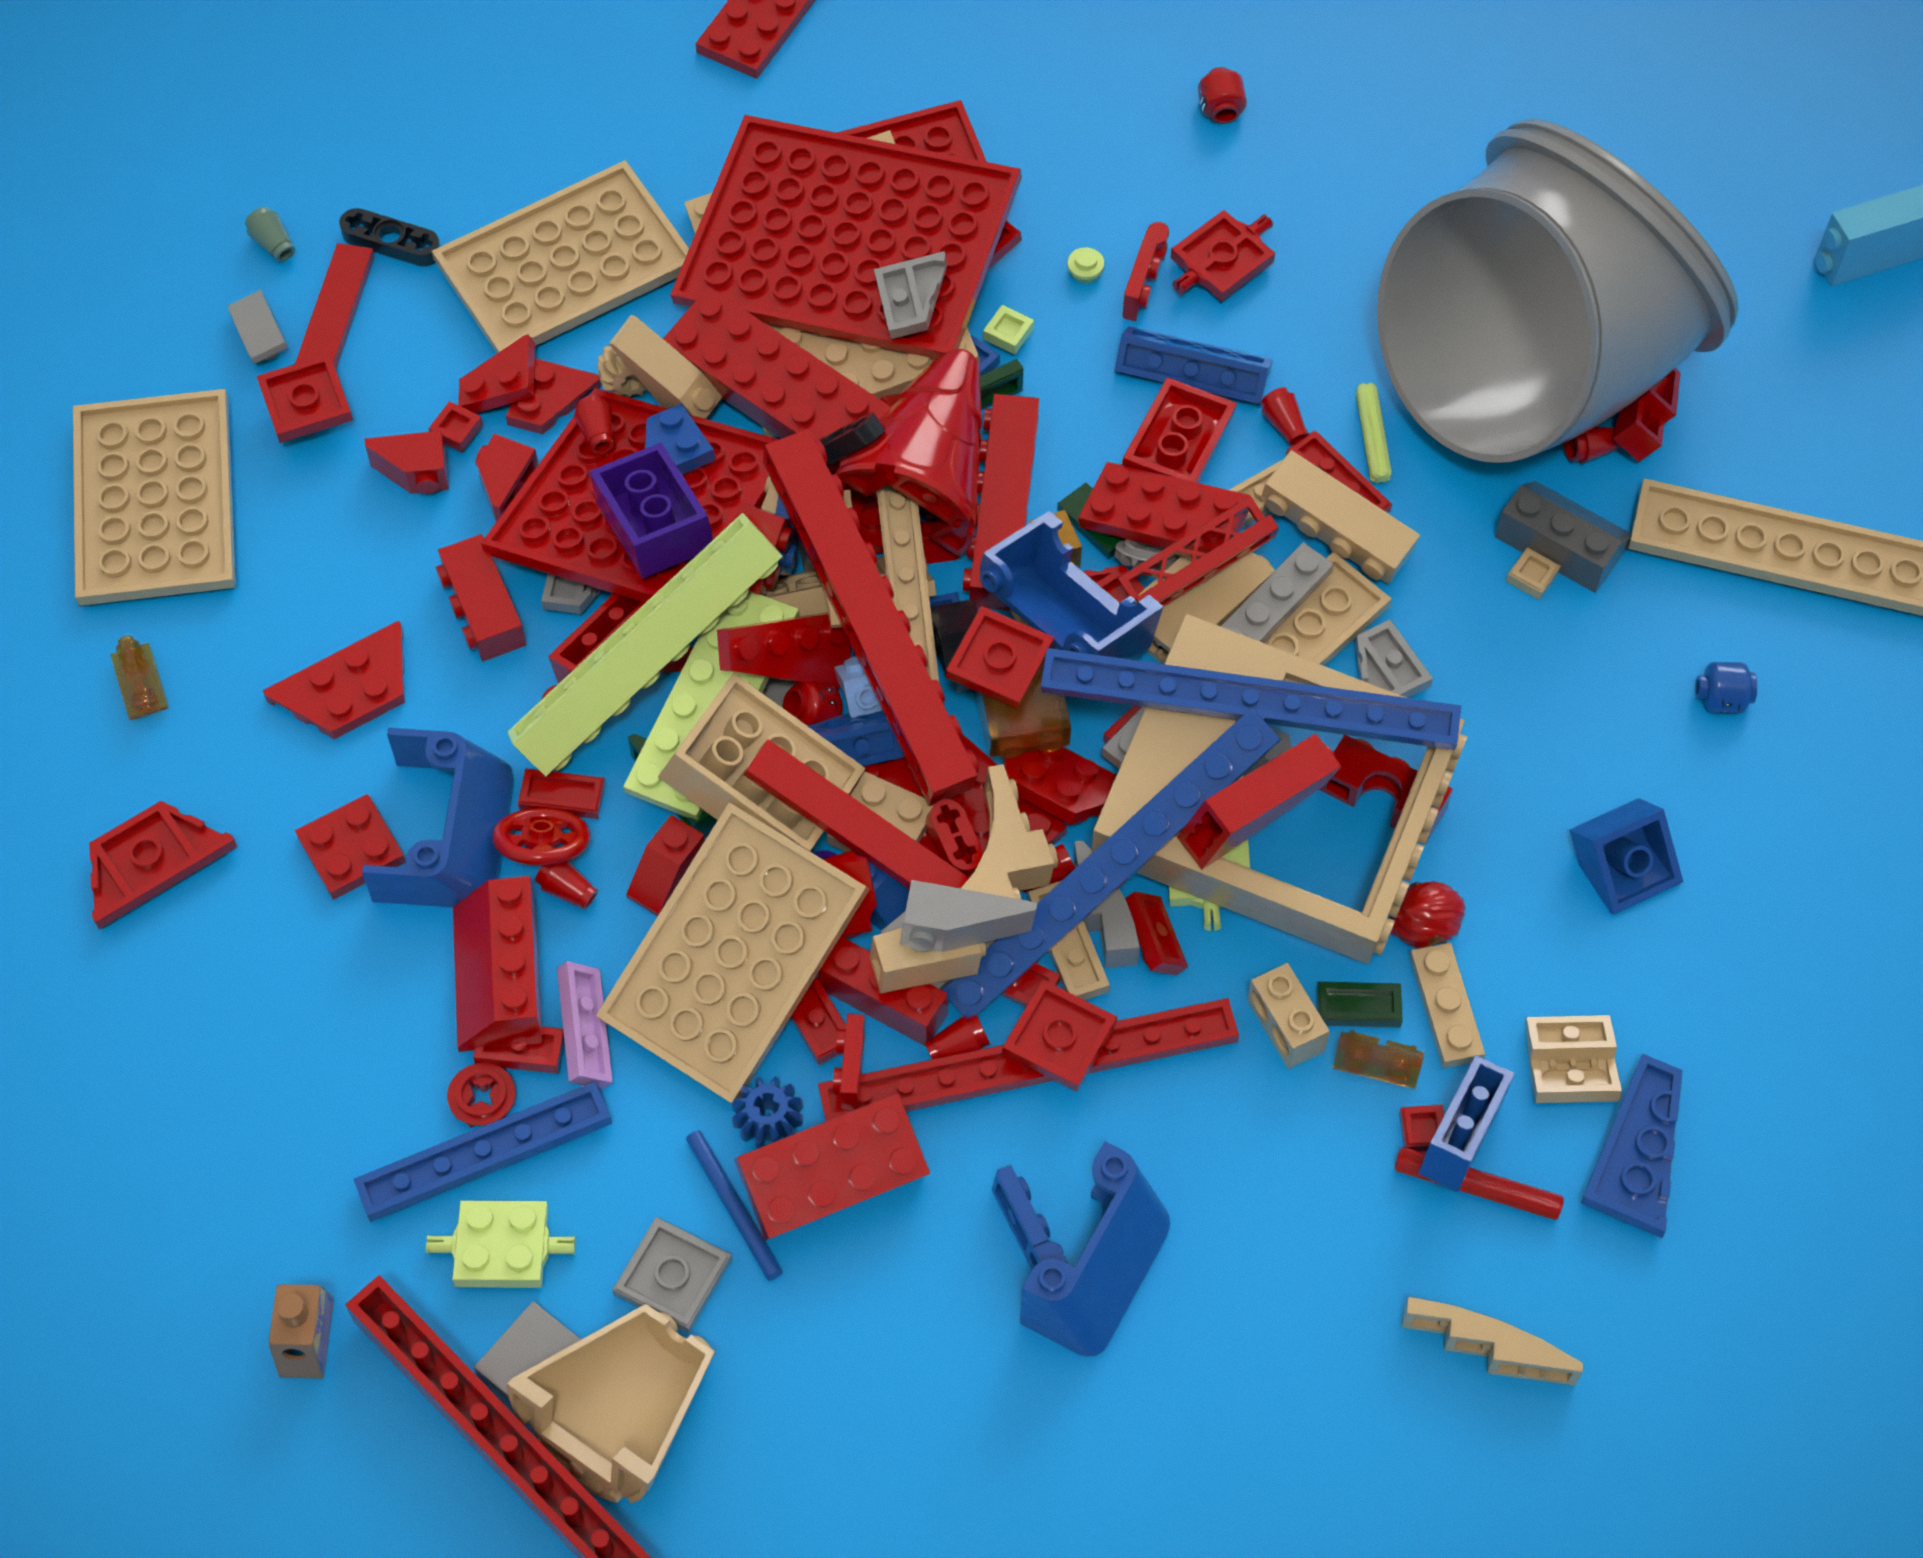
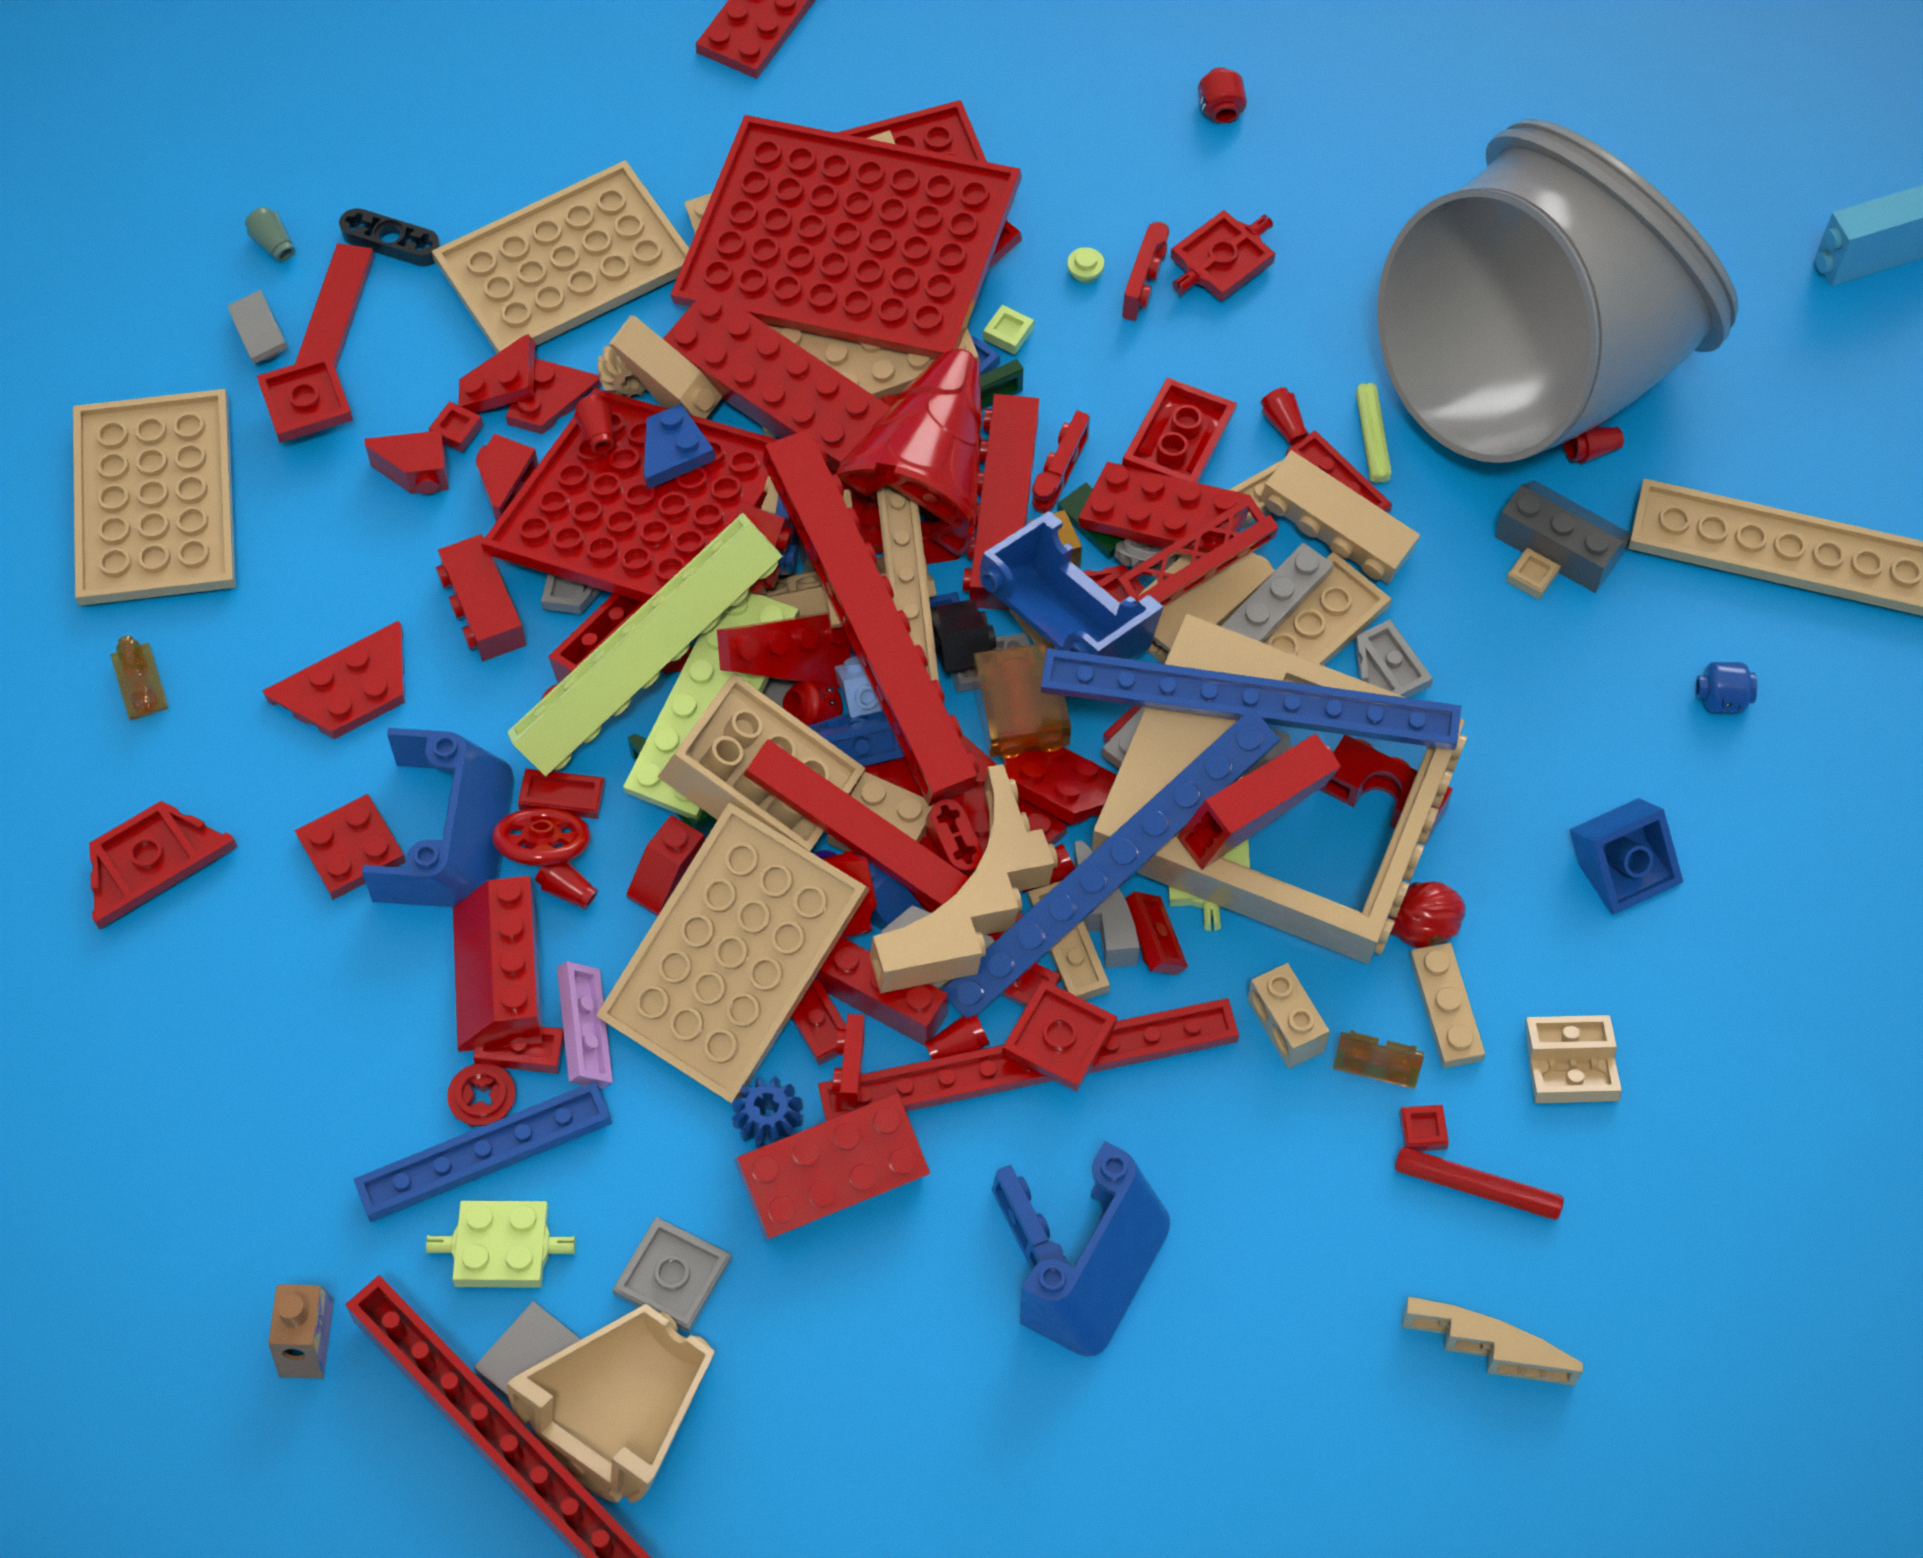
(651, 509): dark purple brick -> none
(734, 1205): blue bar -> none
(852, 437): black beam -> none
(910, 292): light grey wing -> none
(954, 918): light grey slope -> none
(999, 657): red plate -> none
(1059, 465): none -> red hinge
(1194, 364): blue fence -> none
(1360, 1004): dark green tile -> none
(1466, 1123): blue brick -> none
(1637, 1157): blue wing -> none
(1642, 423): red slope -> none

